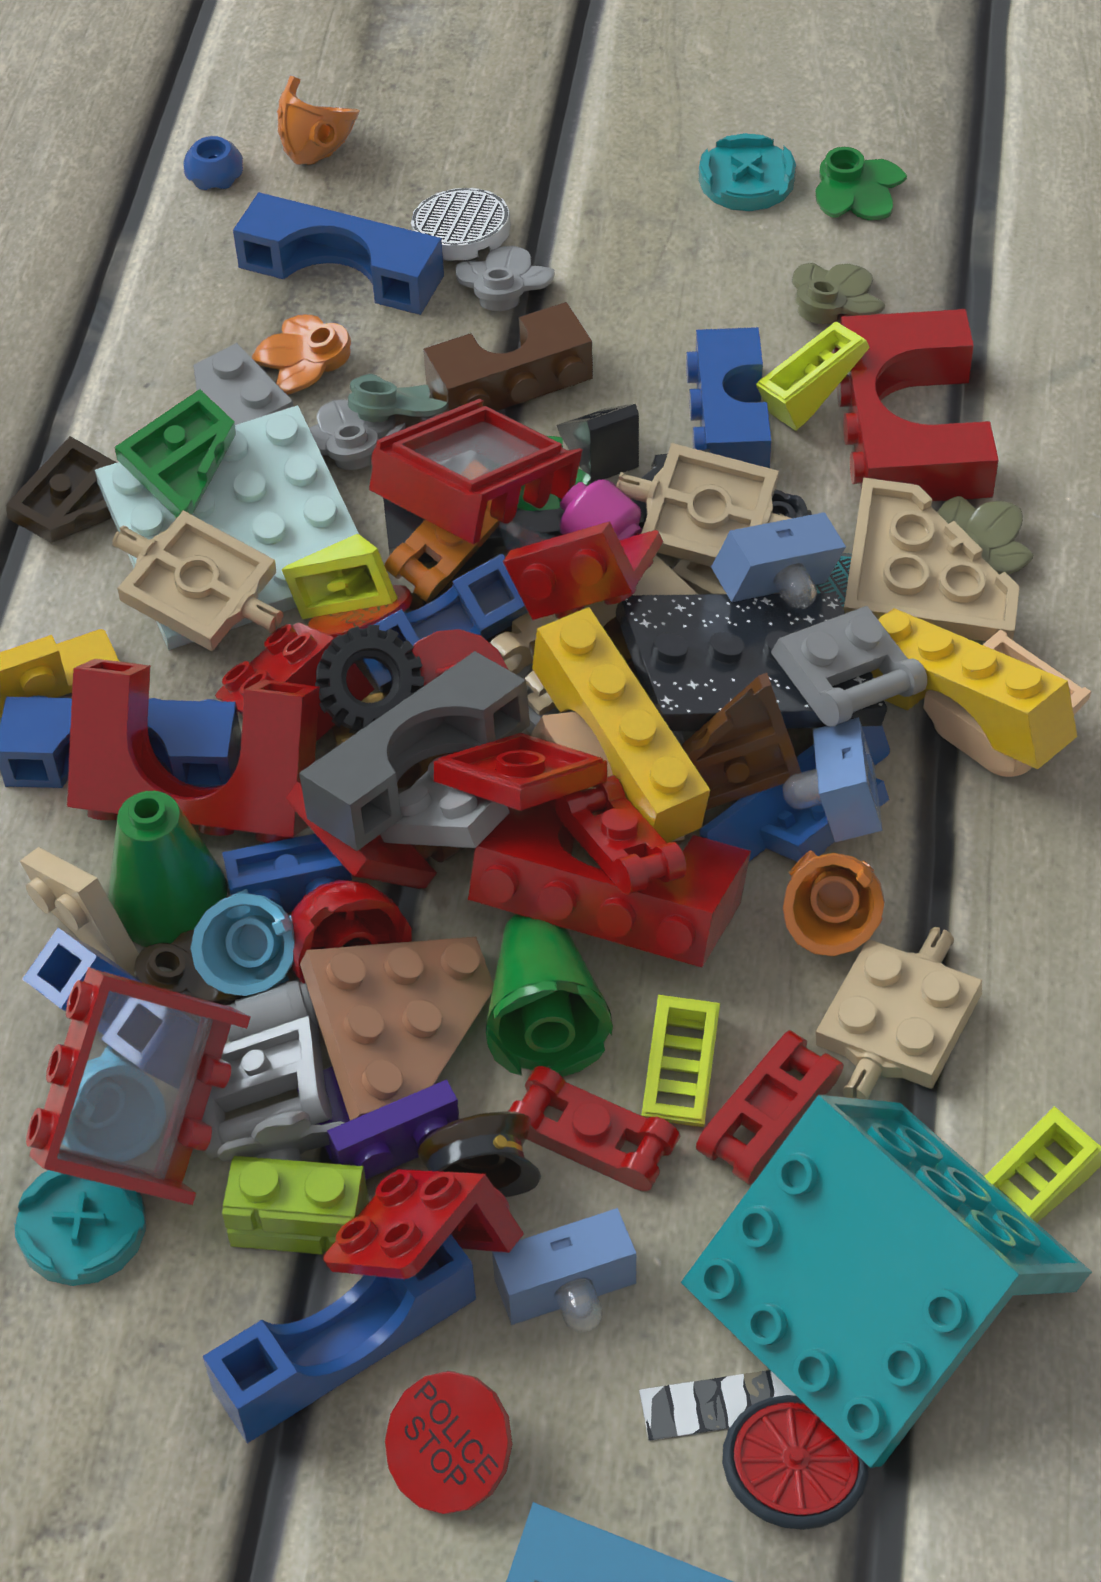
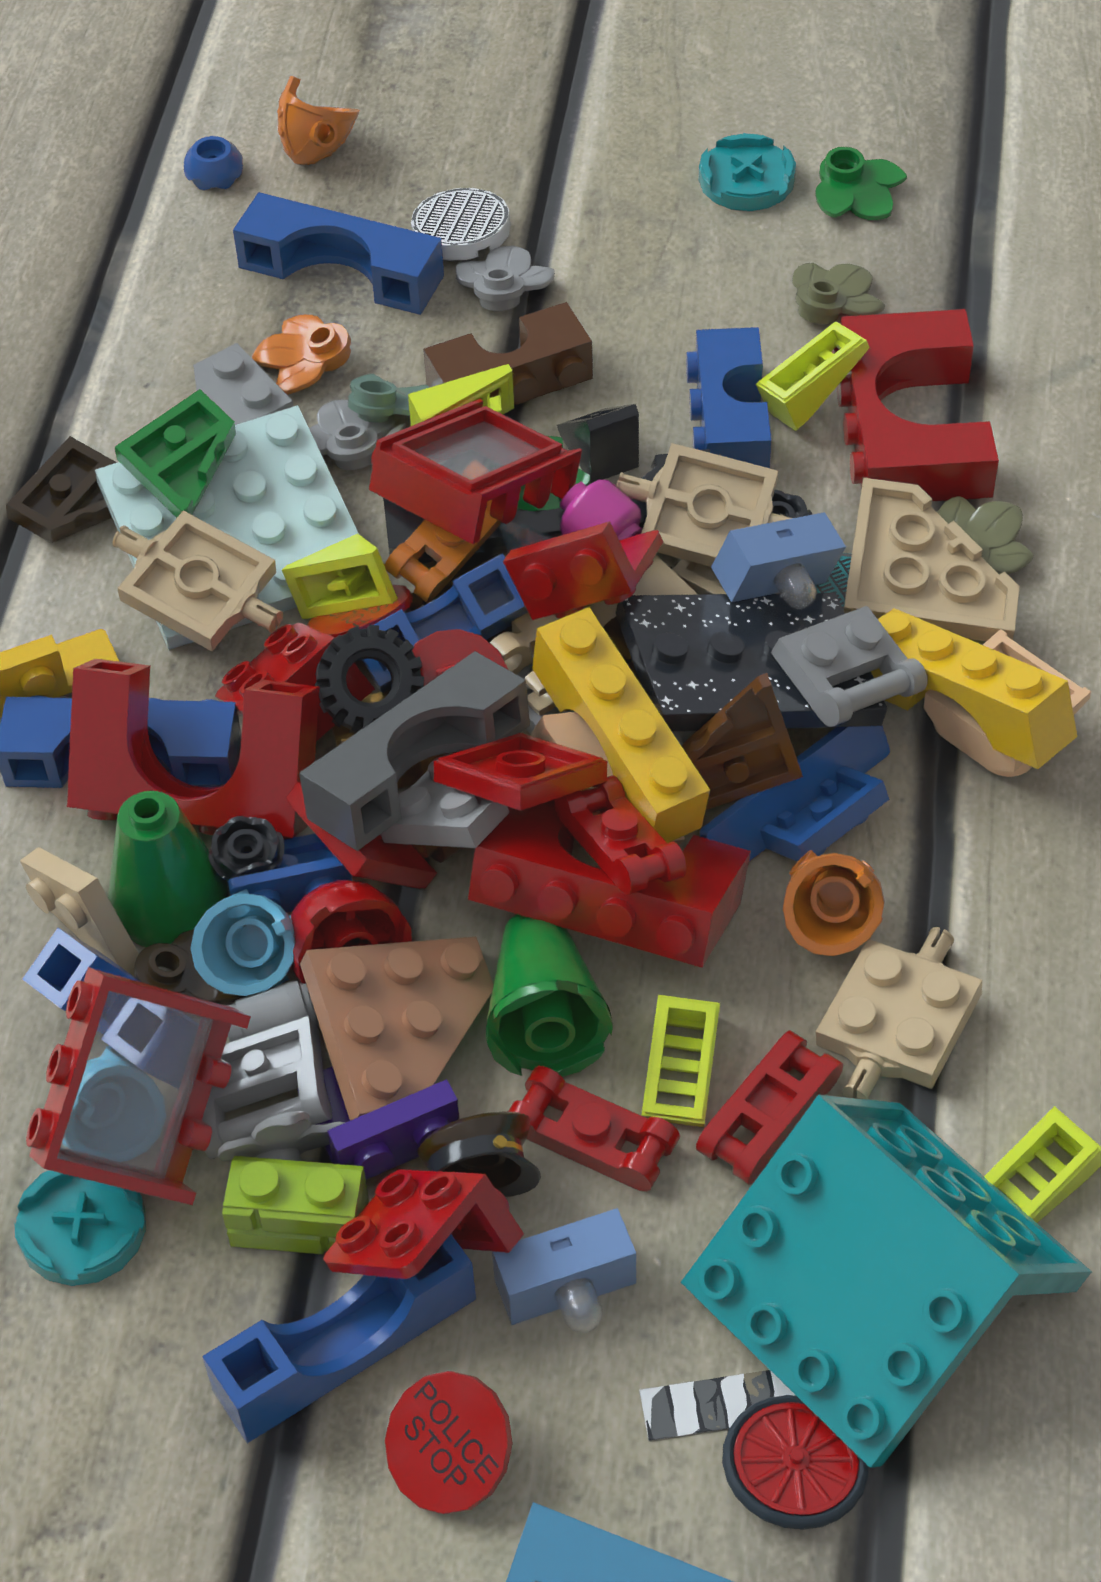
(244, 835): none -> black plate
(455, 393): none -> neon yellow slope
(841, 782): medium blue piece -> none

